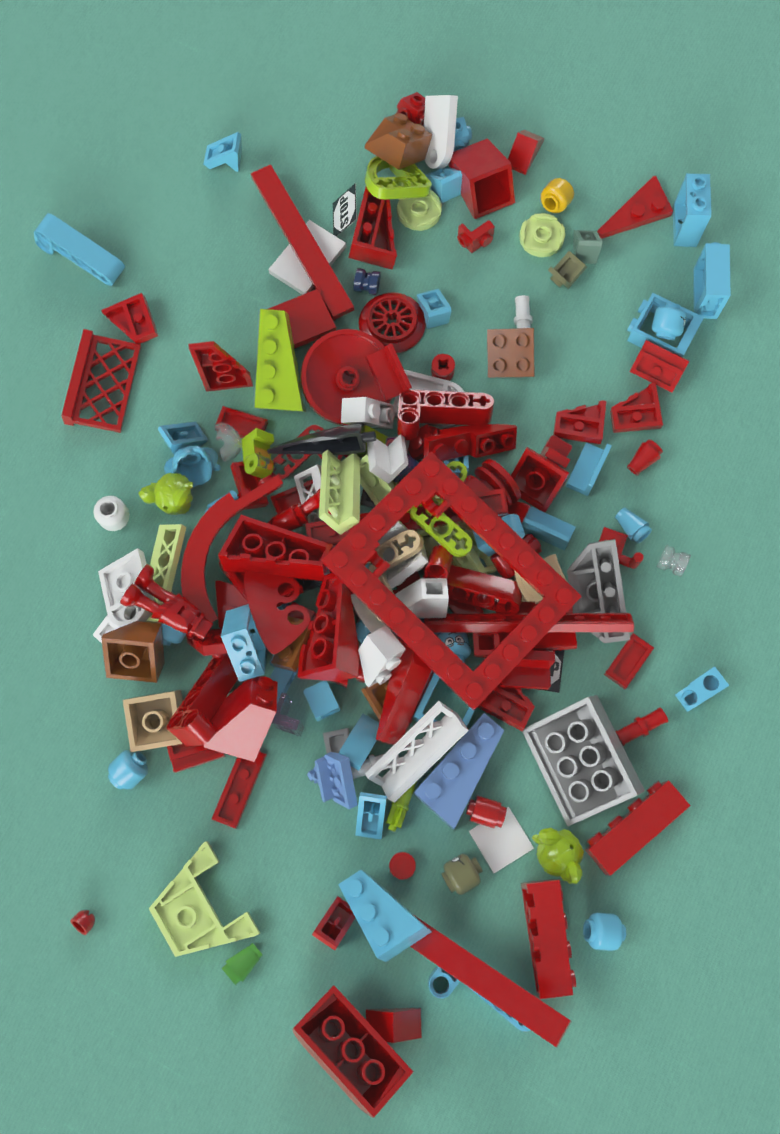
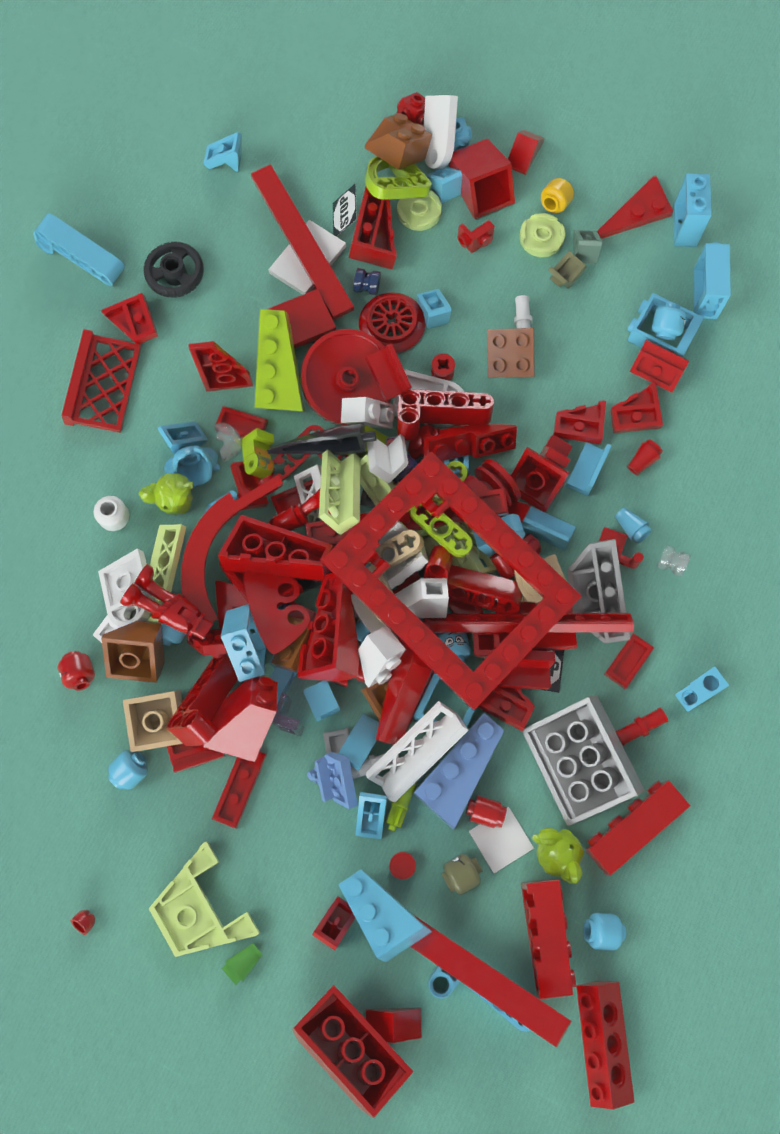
(76, 670): none -> red head
(169, 262): none -> black wheel
(605, 1044): none -> red brick

